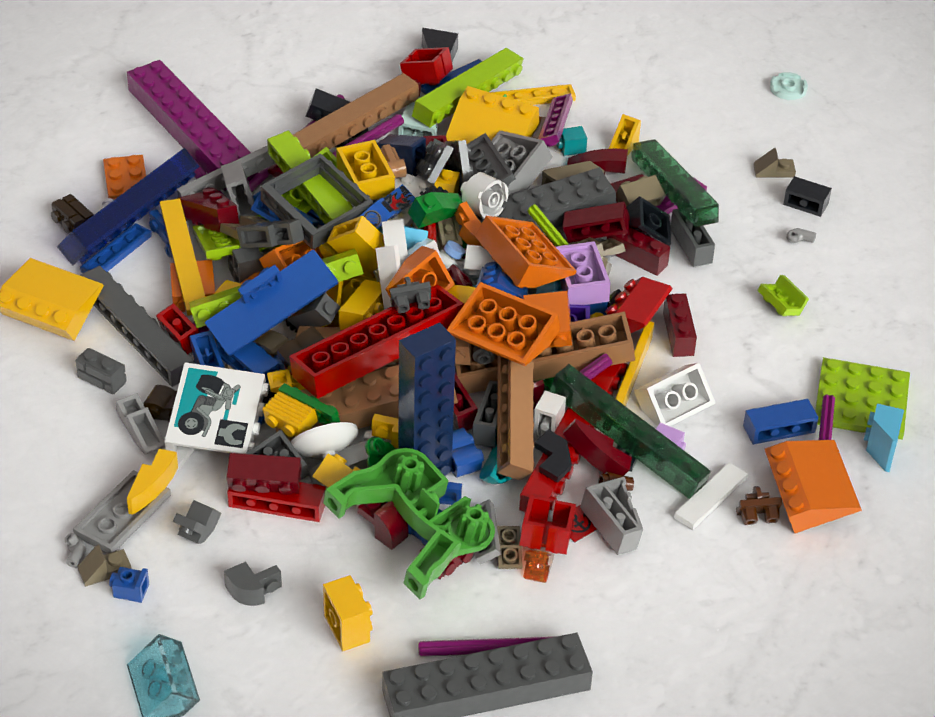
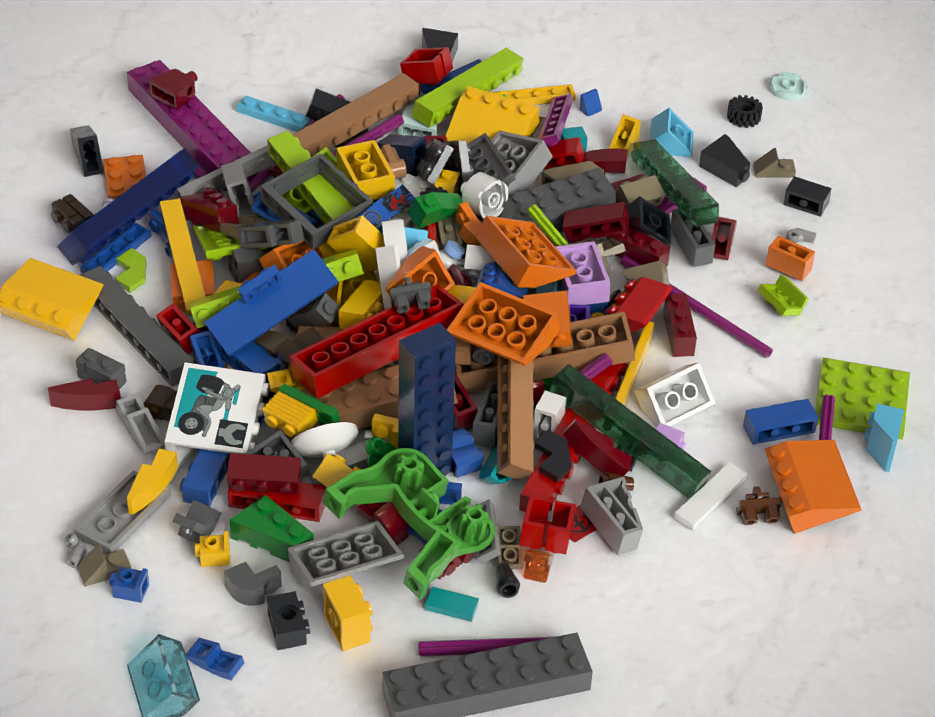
(85, 395): none -> dark red slope
(87, 150): none -> black slope
(135, 270): none -> lime tile
(173, 87): none -> dark red torso
(204, 476): none -> blue brick
(213, 550): none -> yellow brick
(213, 659): none -> blue slope
(269, 527): none -> green wedge
(272, 114): none -> medium azure plate
(287, 620): none -> black brick
(342, 554): none -> light grey slope
(451, 604): none -> teal tile
(506, 581): none -> black cone
(565, 153): none -> red brick
(590, 103): none -> blue slope
(655, 271): none -> dark tan slope
(672, 133): none -> medium azure slope
(713, 317): none -> magenta piece
(723, 237): none -> dark red slope
(725, 161): none -> black slope
(744, 111): none -> black tyre
(790, 258): none -> orange brick

